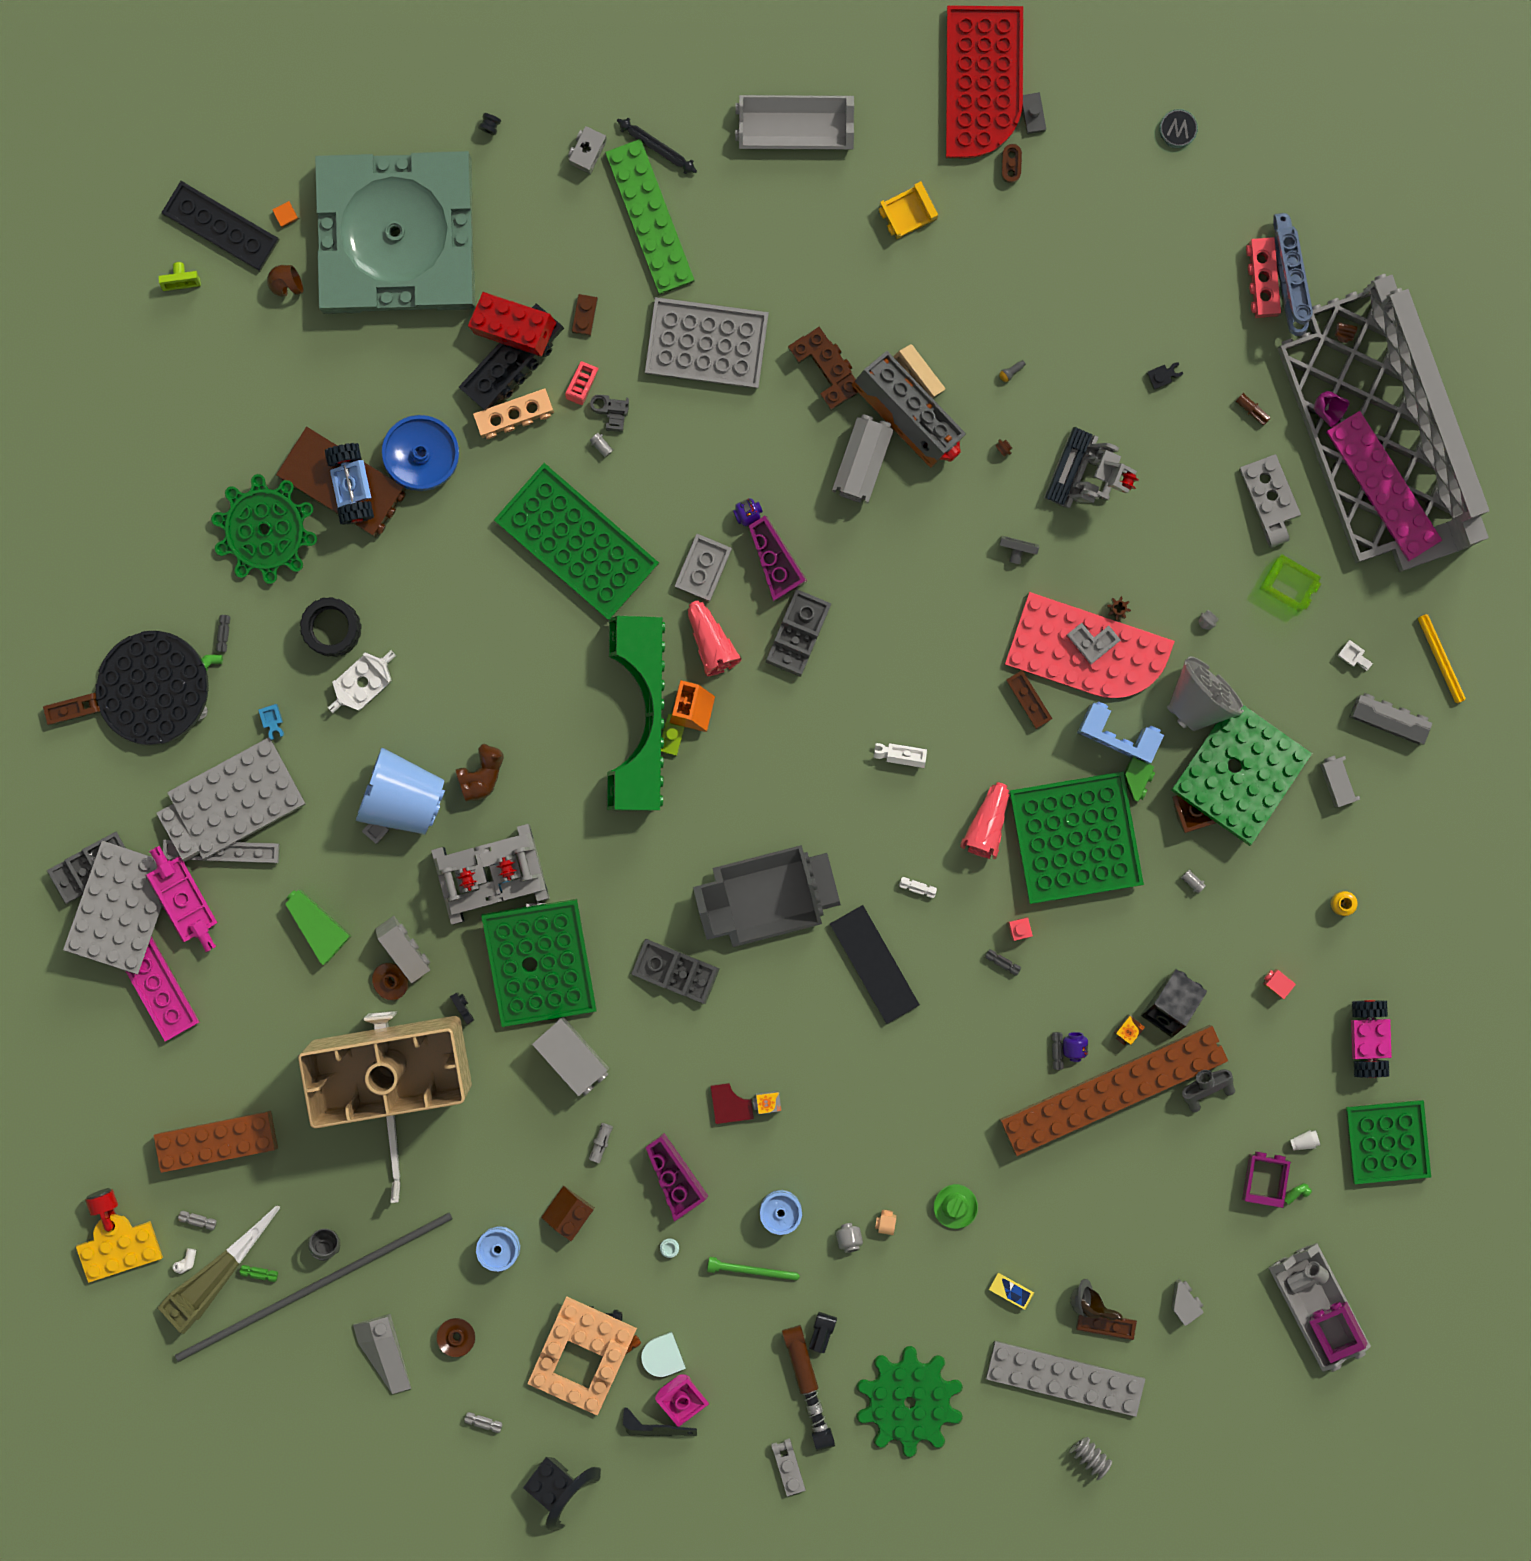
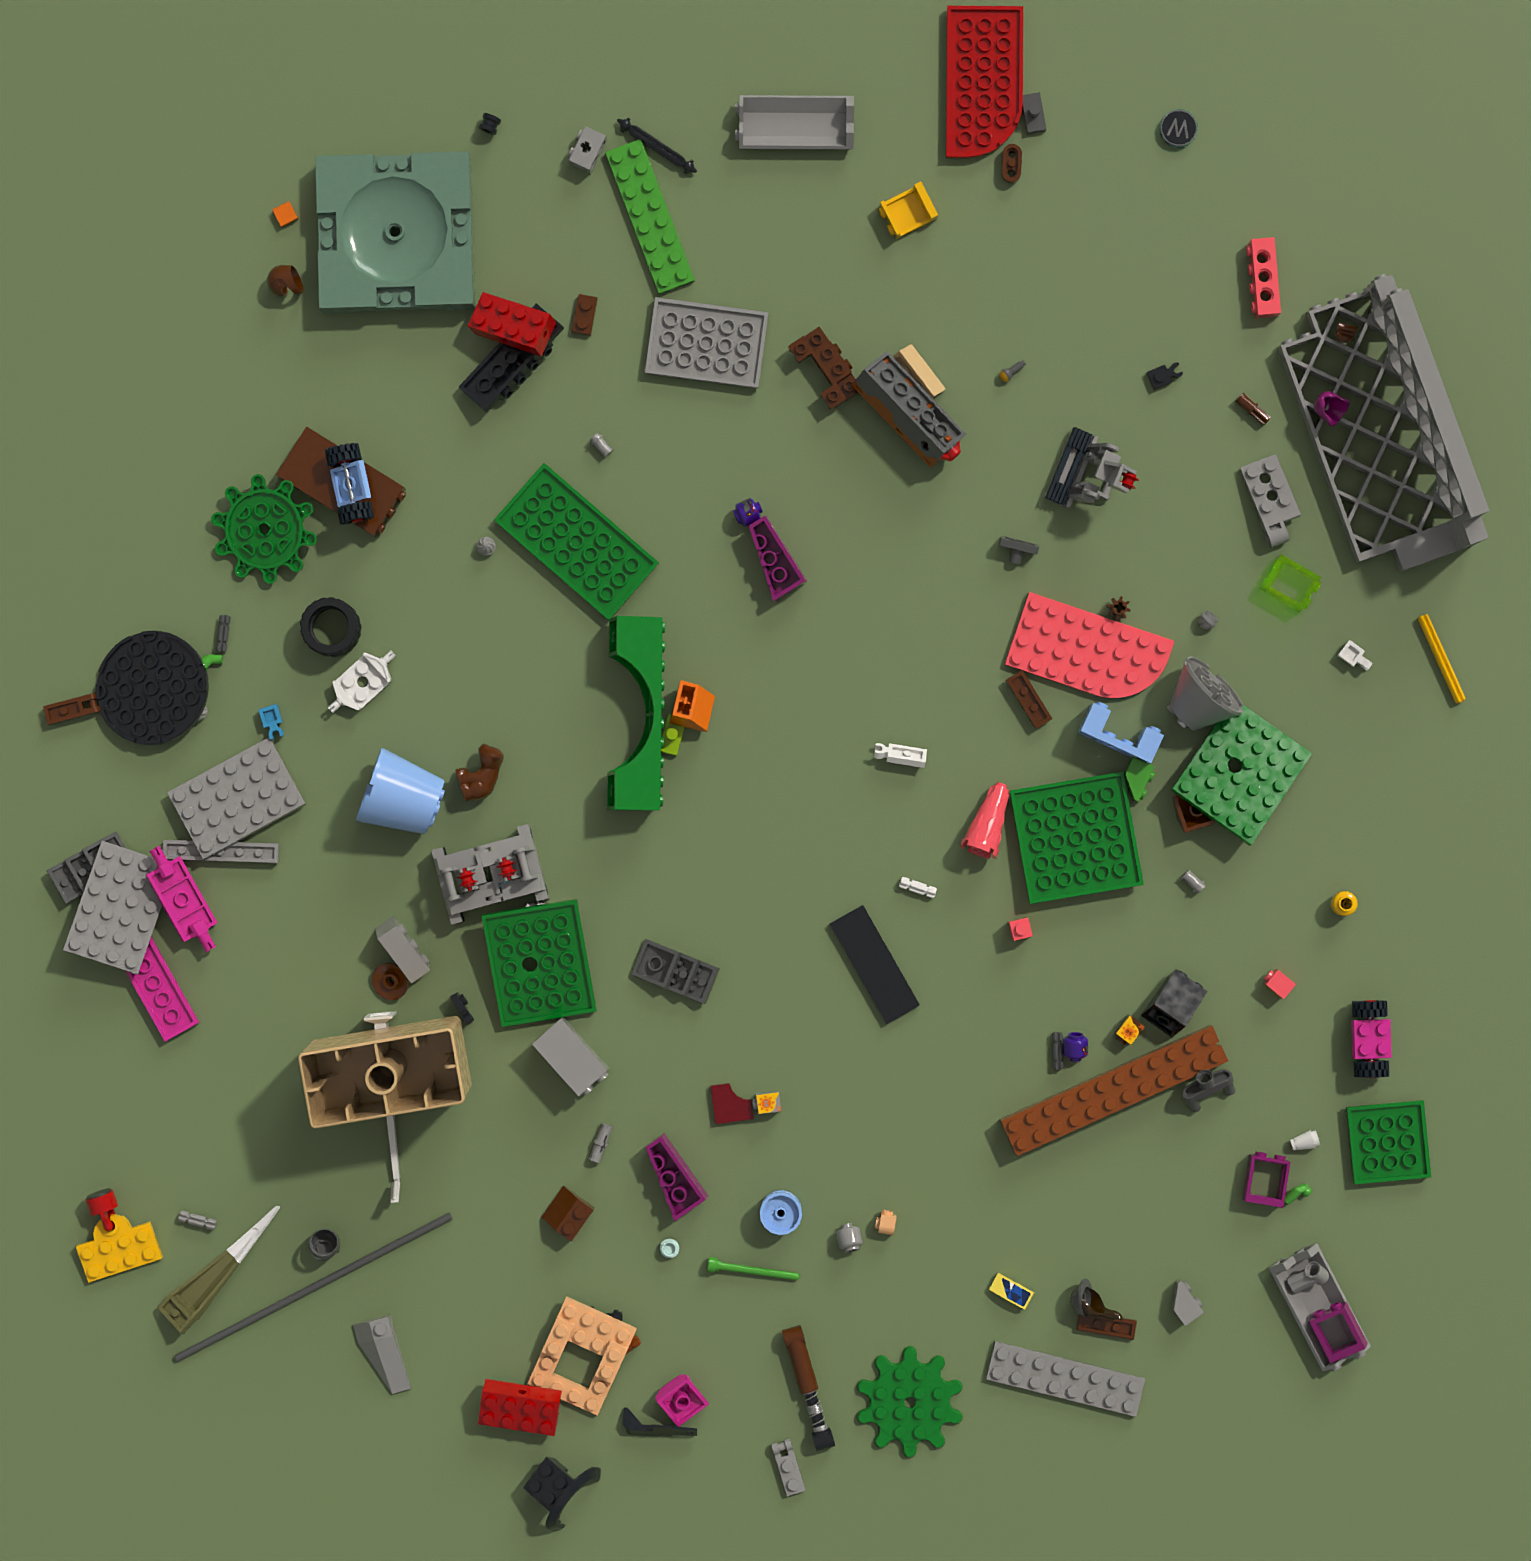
(178, 833): light grey plate -> none
(179, 278): lime tile -> none
(187, 1263): white arm -> none
(215, 1141): dark orange brick -> none
(220, 226): black tile -> none
(259, 1273): bright green axle -> none
(319, 929): bright green slope -> none
(375, 832): light grey plate -> none
(420, 453): blue dish -> none
(454, 1347): reddish brown dish -> none
(483, 1422): light grey axle -> none
(486, 546): none -> light grey plate
(500, 1237): light blue wheel -> none
(503, 411): light nougat brick -> none
(519, 1407): none -> red brick
(577, 398): coral slope -> none
(616, 409): dark grey piece -> none
(662, 1356): light aqua tile -> none
(703, 567): light grey plate -> none
(714, 647): coral cone -> none
(767, 896): dark grey panel -> none
(798, 633): dark grey slope -> none
(823, 1329): black piece -> none
(863, 459): light grey brick -> none
(955, 1206): bright green hat -> none
(1002, 962): dark grey axle -> none
(1004, 447): reddish brown plate -> none
(1090, 646): light grey tile -> none
(1092, 1457): light grey piece -> none
(1297, 296): sand blue piece -> none
(1338, 781): light grey brick -> none
(1384, 486): dark pink plate -> none
(1391, 720): piece -> none

